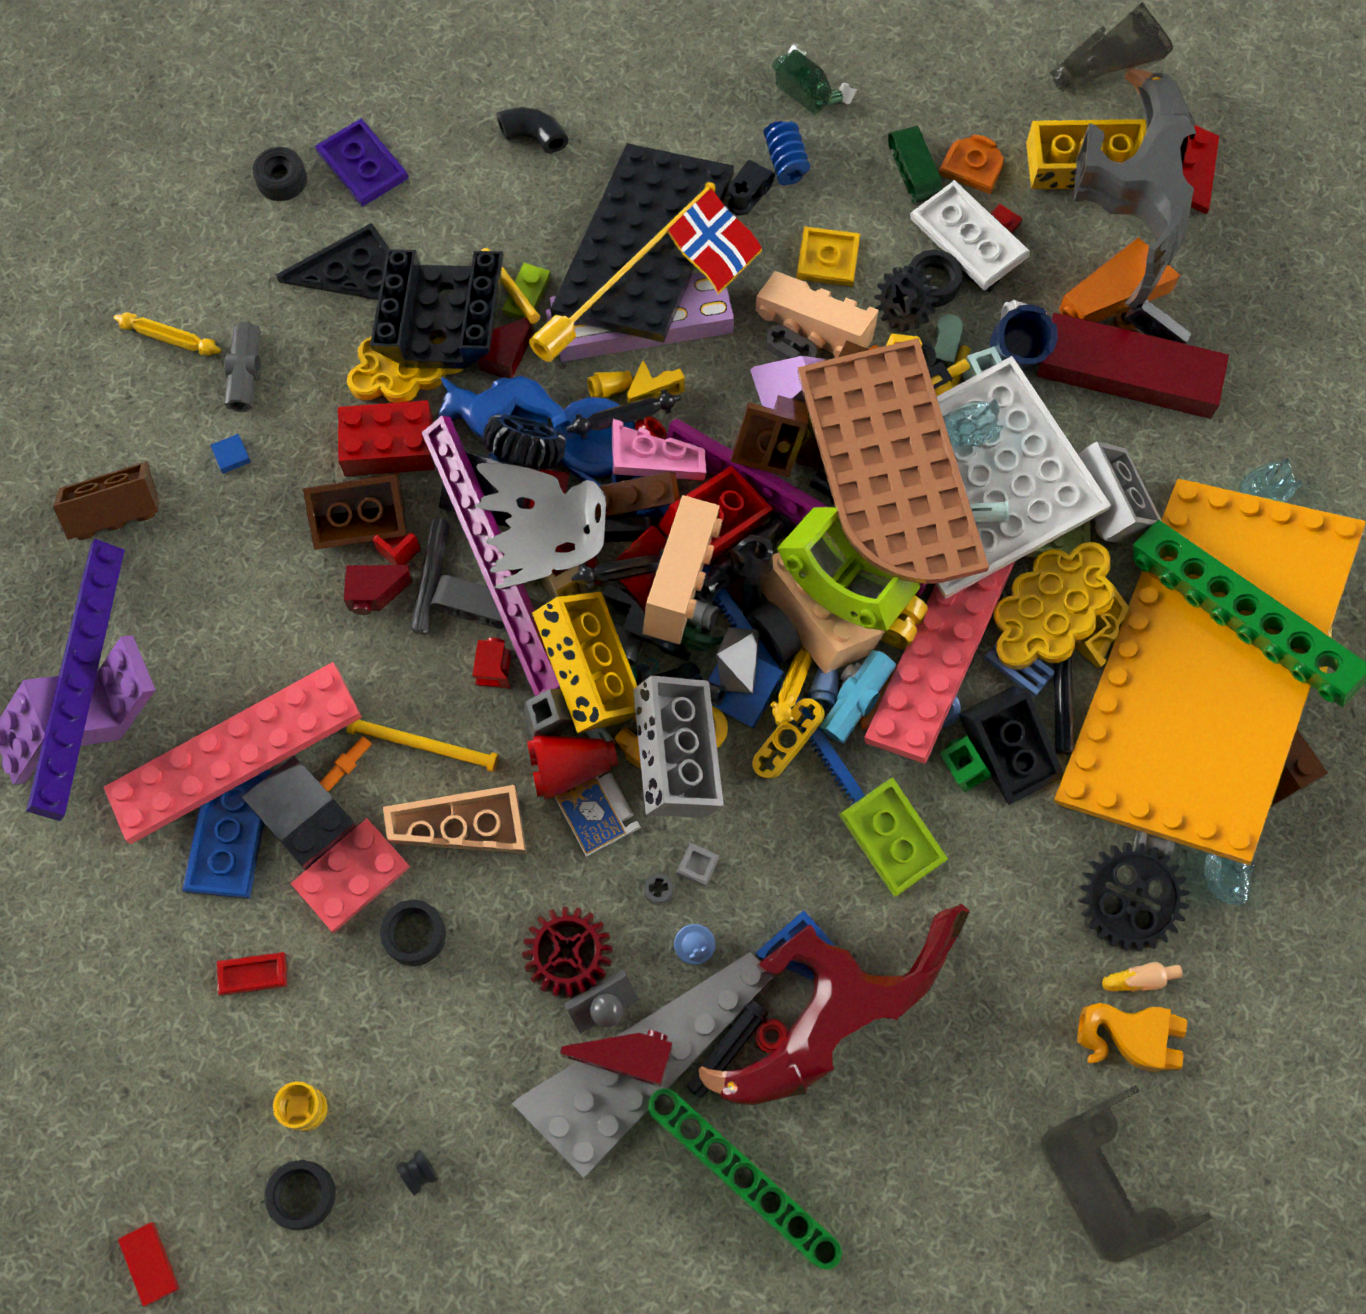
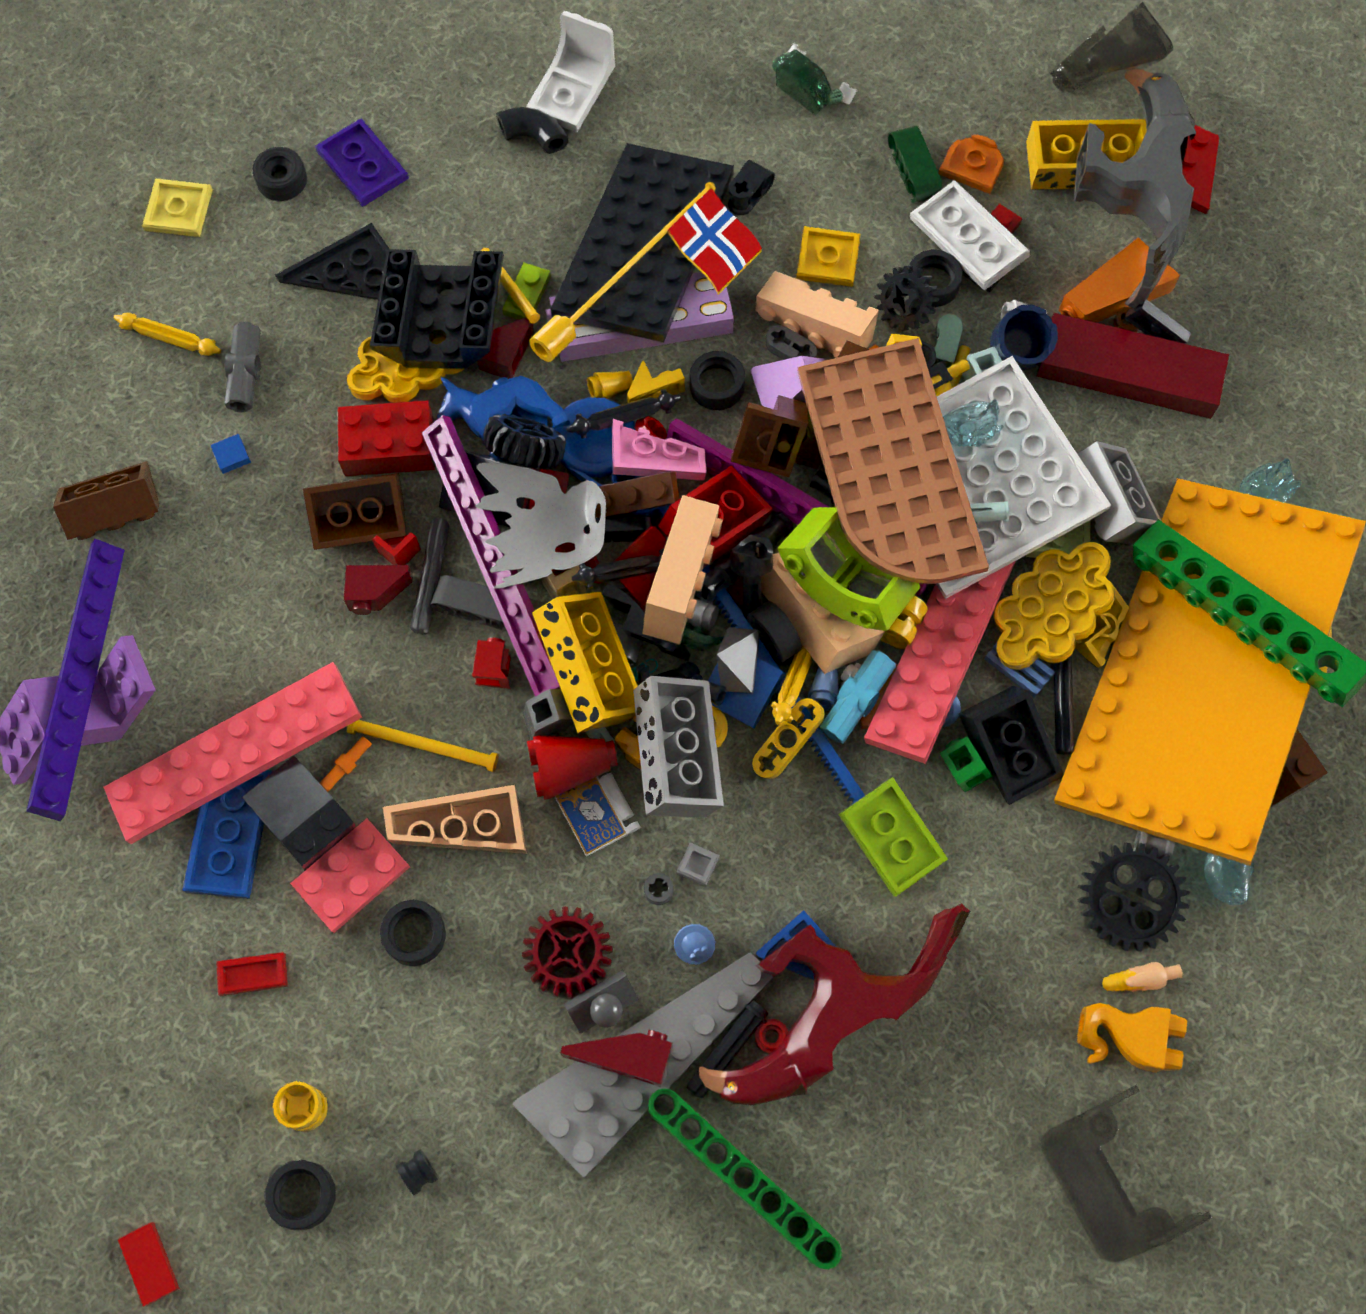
(177, 207): none -> light yellow tile
(577, 72): none -> white bracket
(712, 400): none -> black tyre
(786, 151): blue piece -> none

